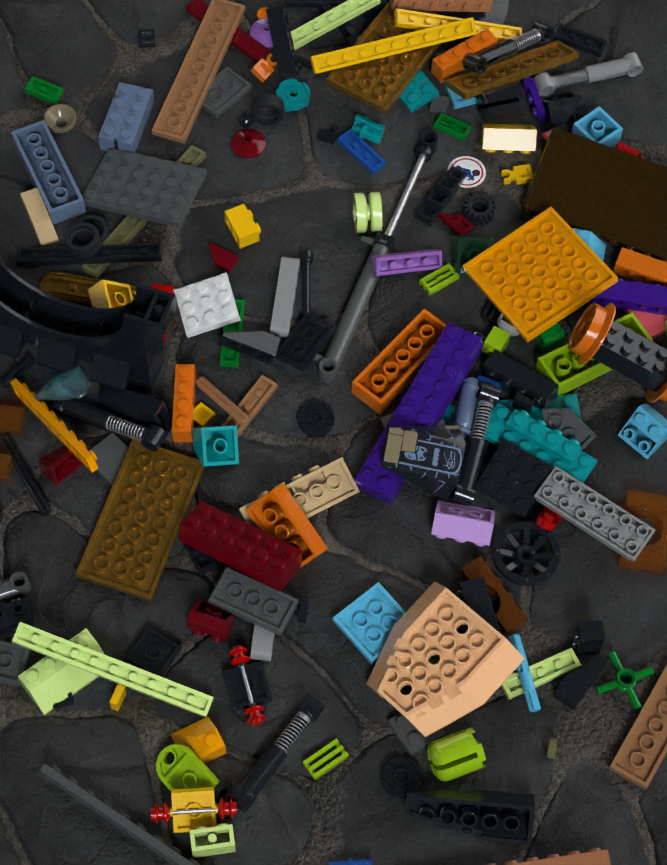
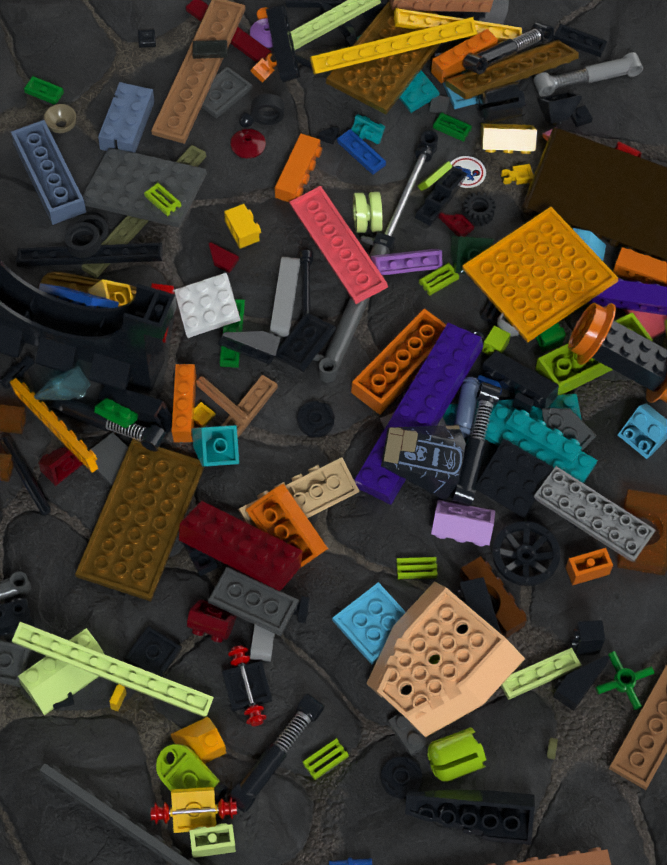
(39, 217): tan slope -> none
(78, 297): none -> blue plate
(116, 413): none -> green plate
(170, 207): none -> lime tile
(210, 49): none -> pearl dark grey tile
(292, 86): teal plate -> none
(298, 168): none -> orange brick
(338, 245): none -> coral plate
(409, 564): none -> lime tile
(433, 177): none -> lime tile
(525, 676): medium azure axle -> none
(534, 98): dark purple hinge -> none
(548, 519): red plate -> none
(589, 566): none -> orange brick
(598, 127): medium azure brick -> none

